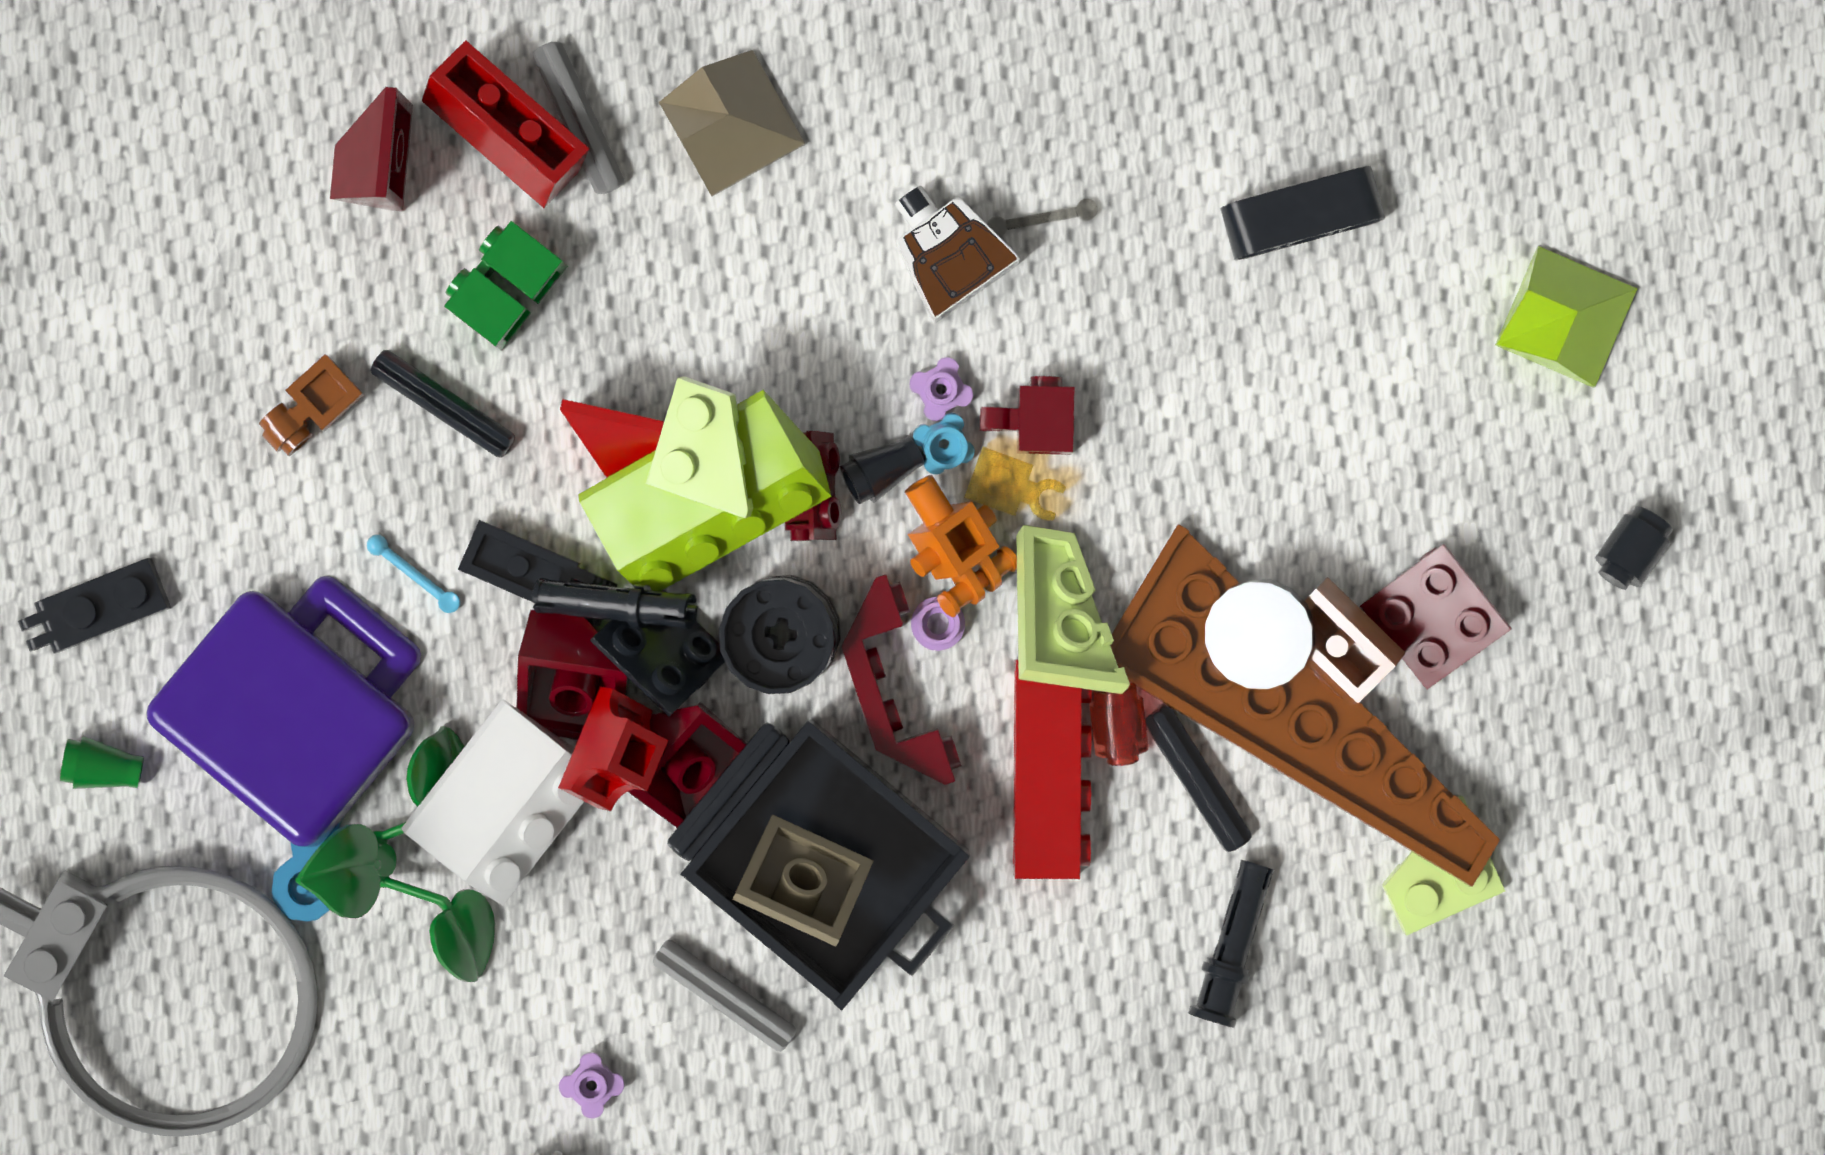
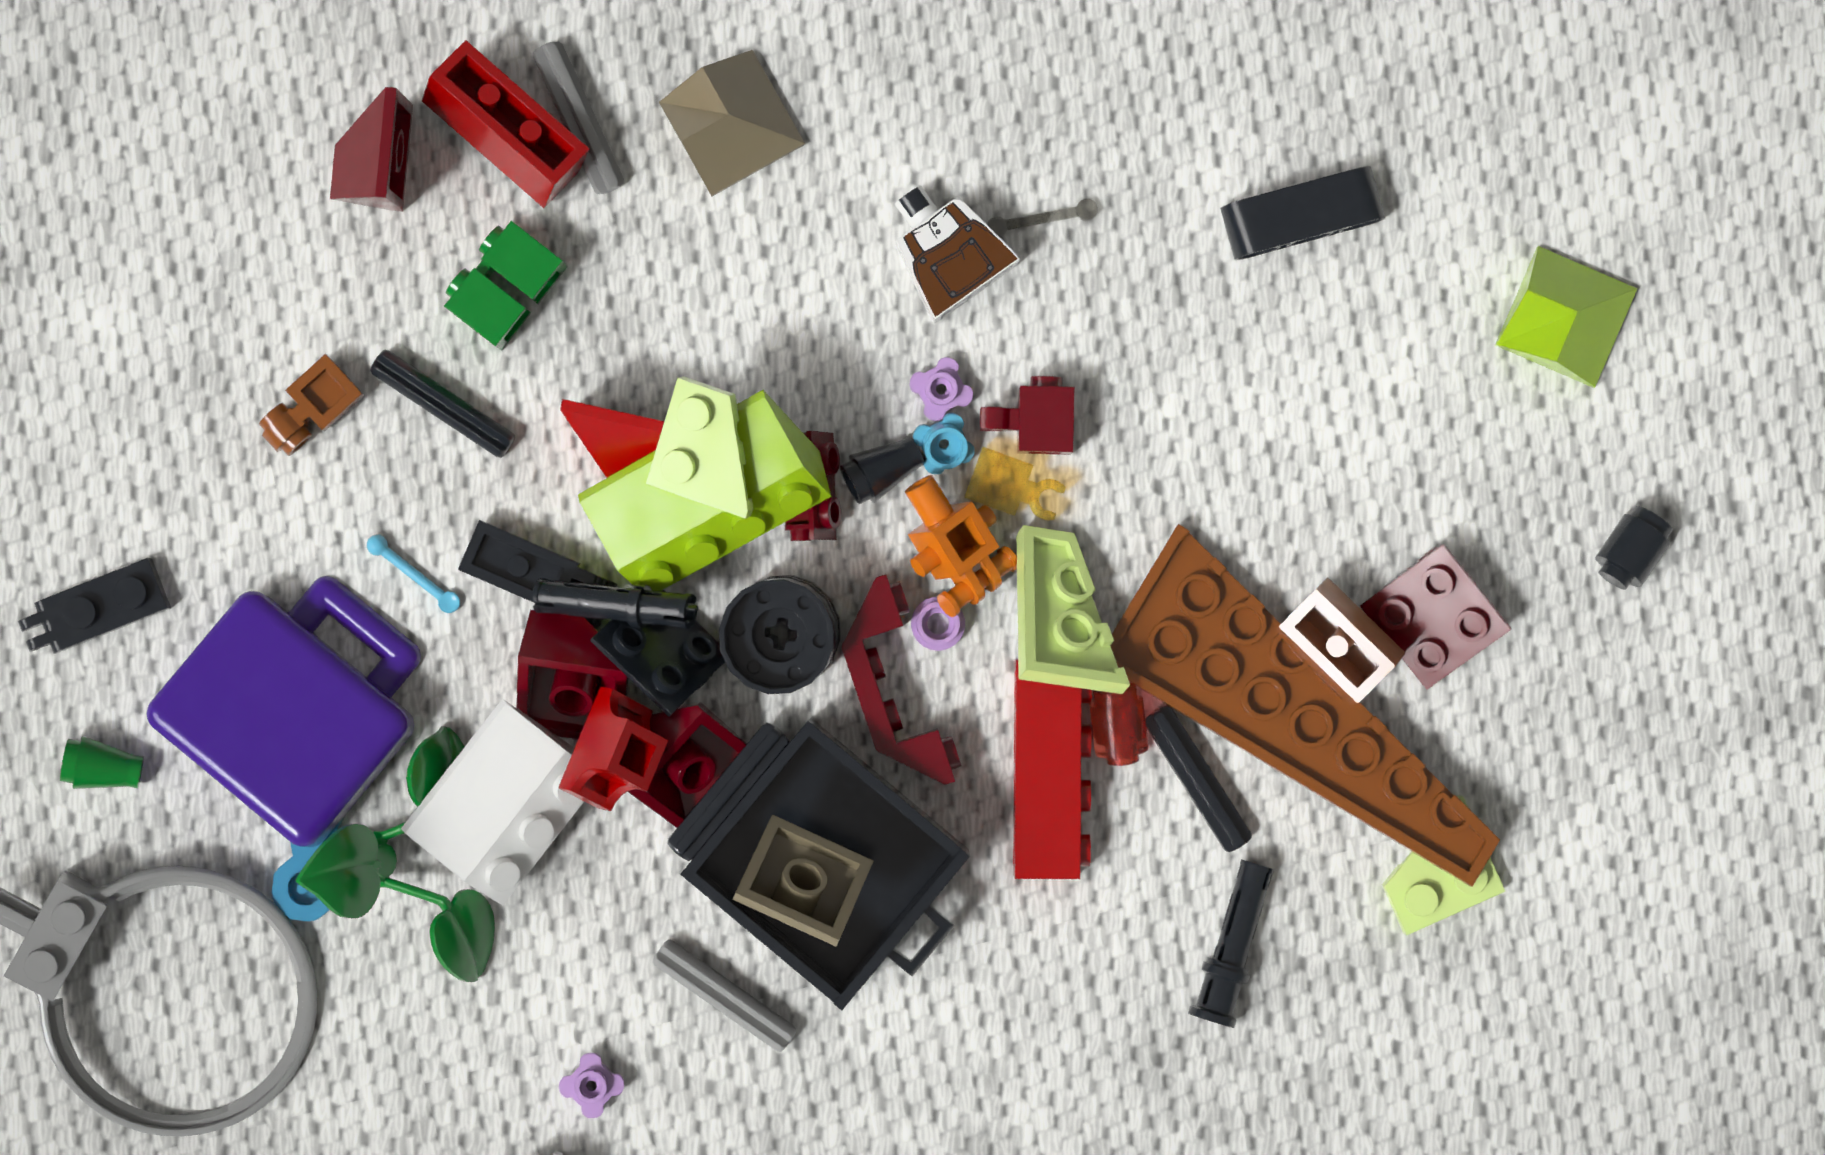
(1260, 633): tile -> none

